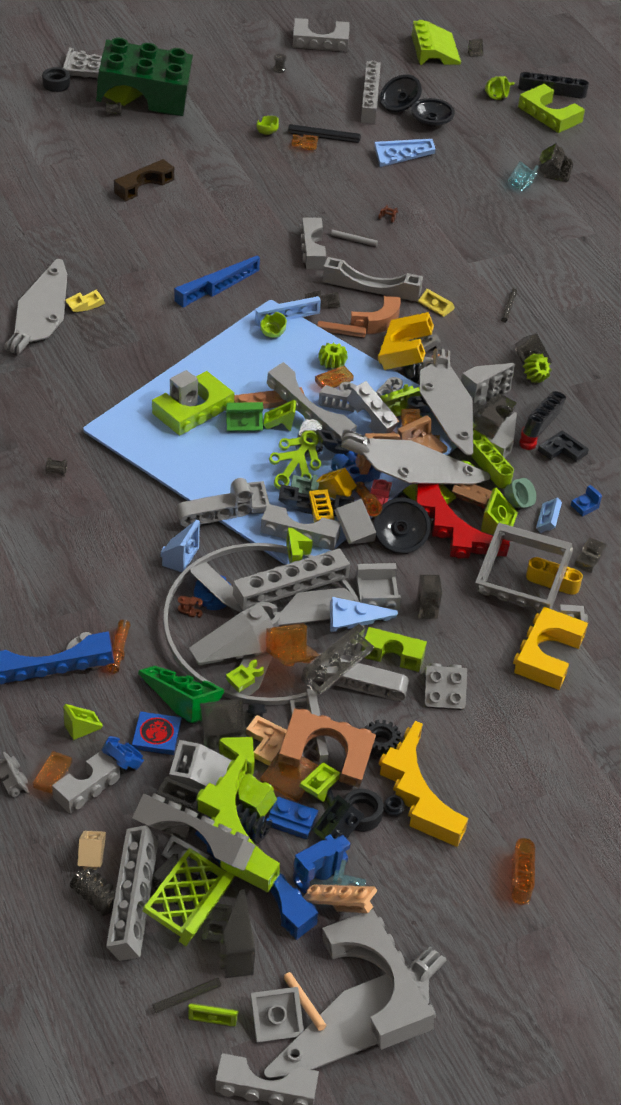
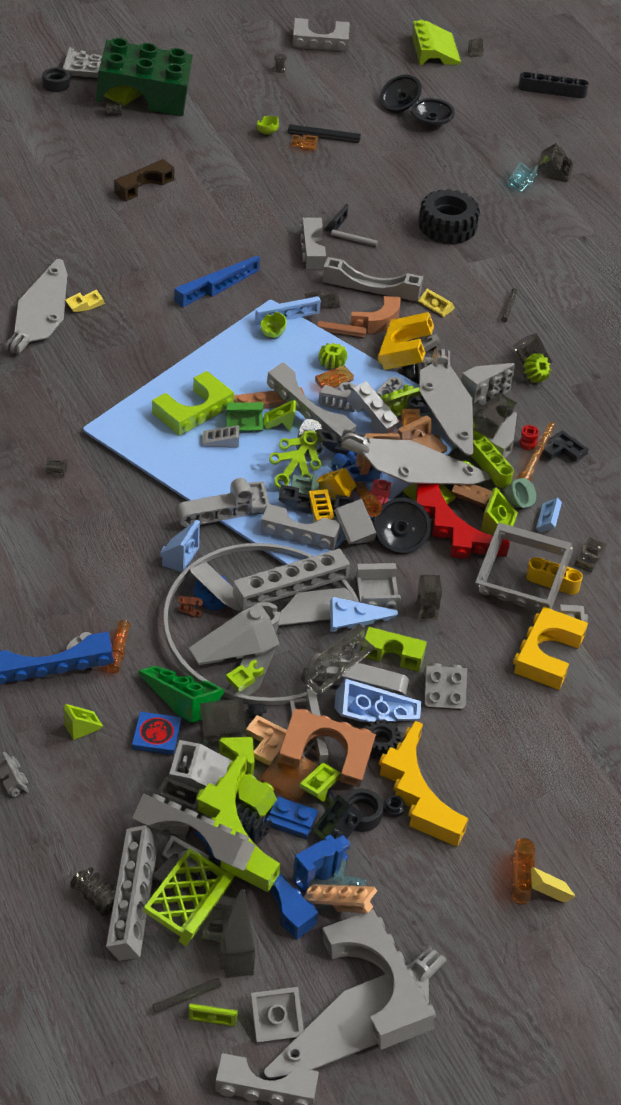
(52, 771): clear orange plate -> none
(74, 793): light grey arch -> none
(91, 849): tan slope -> none
(125, 754): blue plate -> none
(184, 388): light grey brick -> none
(227, 437): none -> light grey slope
(289, 644): clear orange bracket -> none
(297, 545): lime slope -> none
(306, 1003): light nougat bar -> none
(338, 219): none -> black slope
(370, 94): light grey brick -> none
(371, 704): none -> light blue wedge
(384, 211): copper piece -> none
(398, 151): light blue wing -> none
(449, 216): none -> black tyre
(498, 86): lime piece -> none
(534, 103): lime arch -> none
(540, 447): none -> clear orange piece
(544, 414): black beam -> none
(550, 886): none -> light yellow slope
(587, 502): blue bracket -> none

